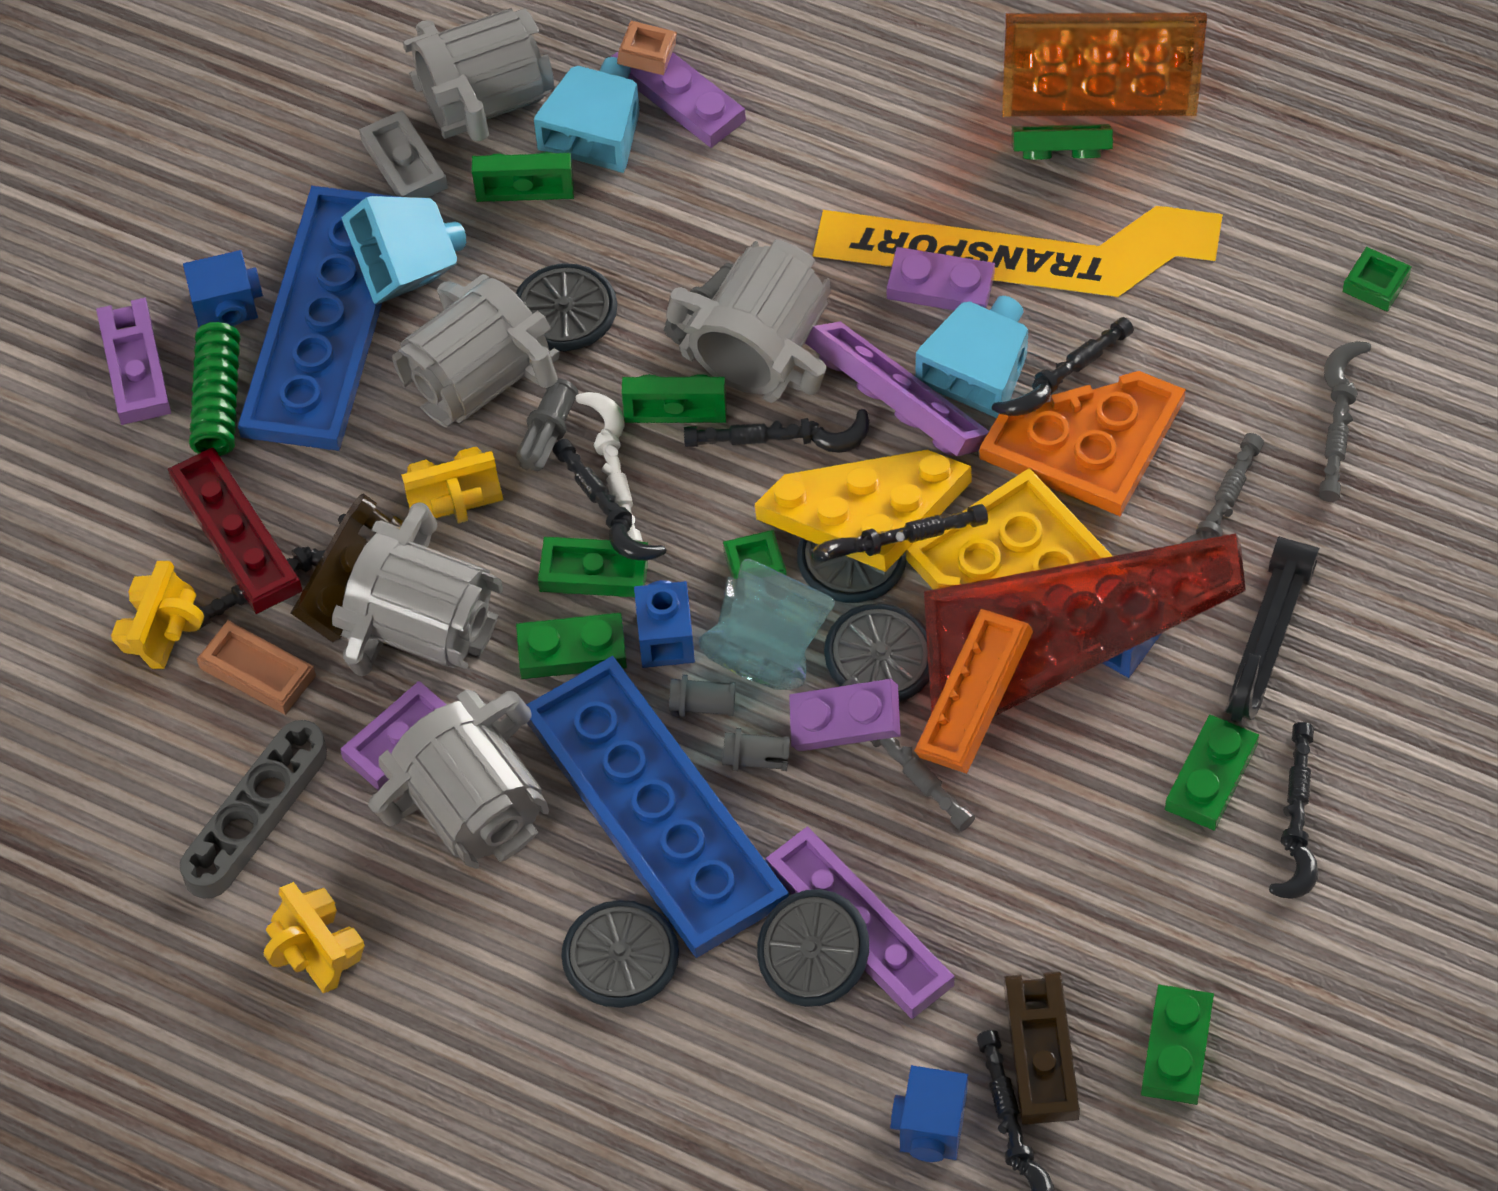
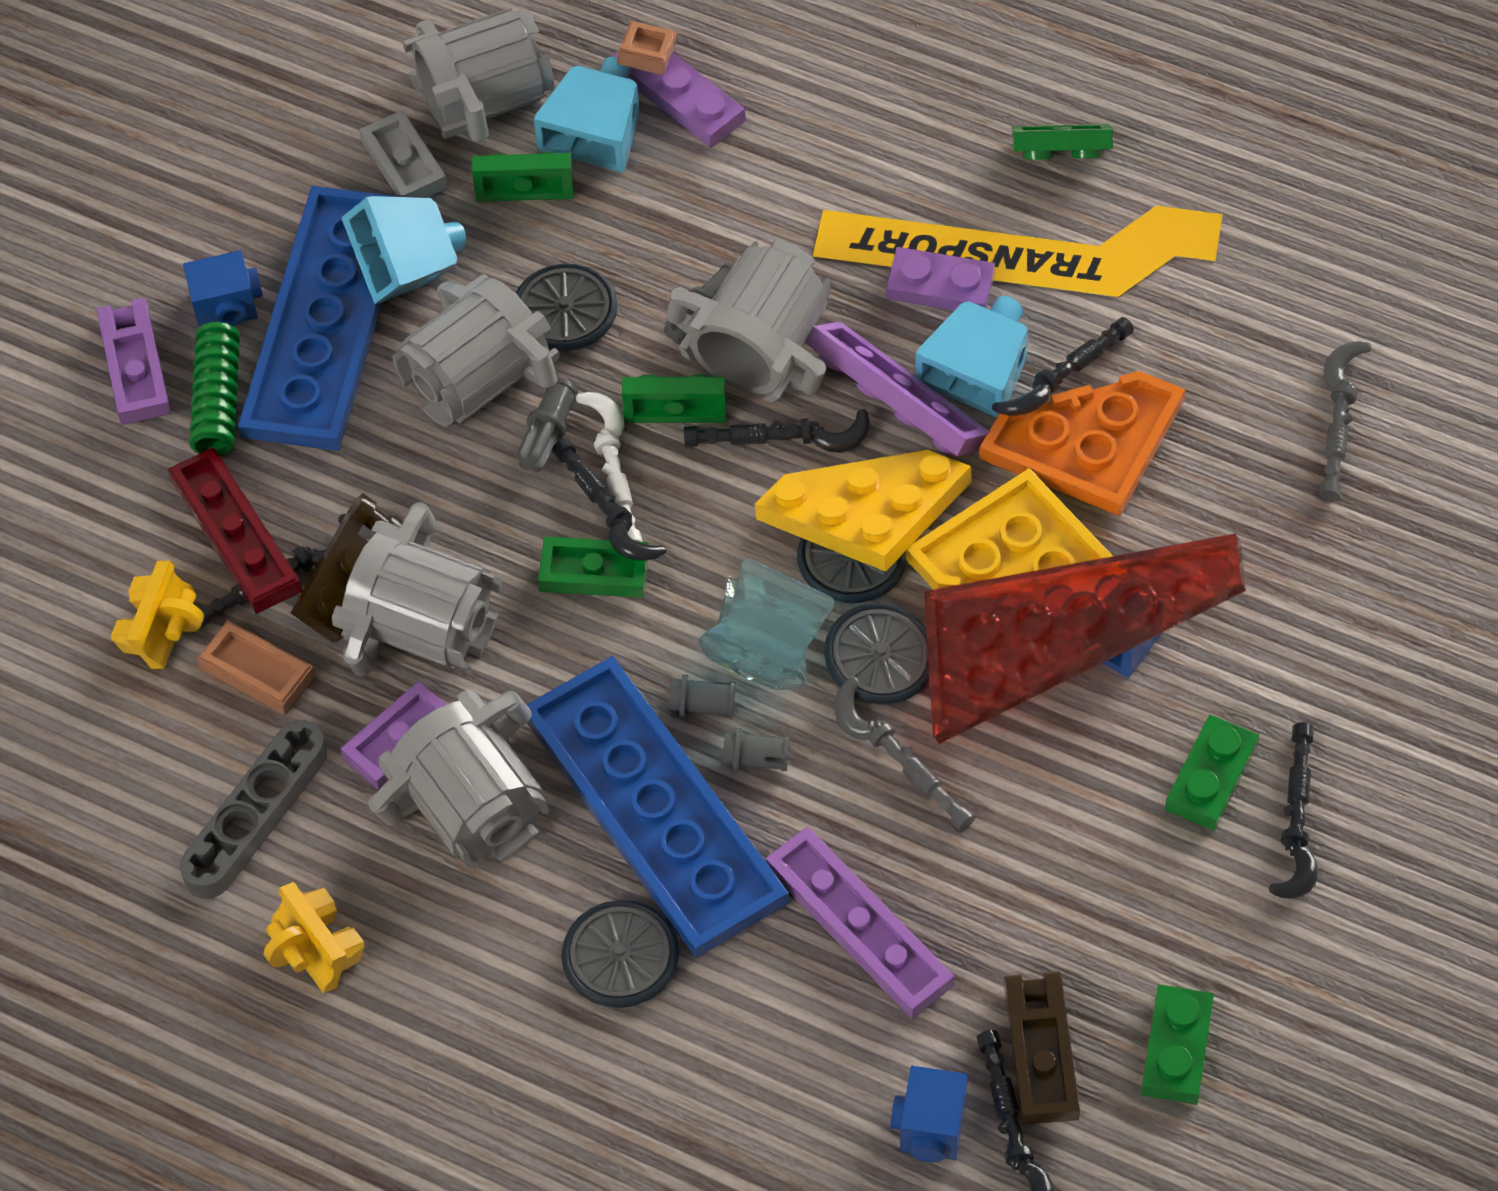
(454, 485): yellow hips -> none
(569, 645): green plate -> none
(664, 624): blue brick -> none
(758, 547): green tile -> none
(813, 947): dark grey wheel -> none
(844, 715): medium lavender plate -> none
(913, 531): black piece -> none
(973, 691): orange plate -> none
(1102, 64): clear orange slope -> none
(1229, 490): dark grey piece -> none
(1290, 567): black piece -> none
(1377, 279): green tile -> none

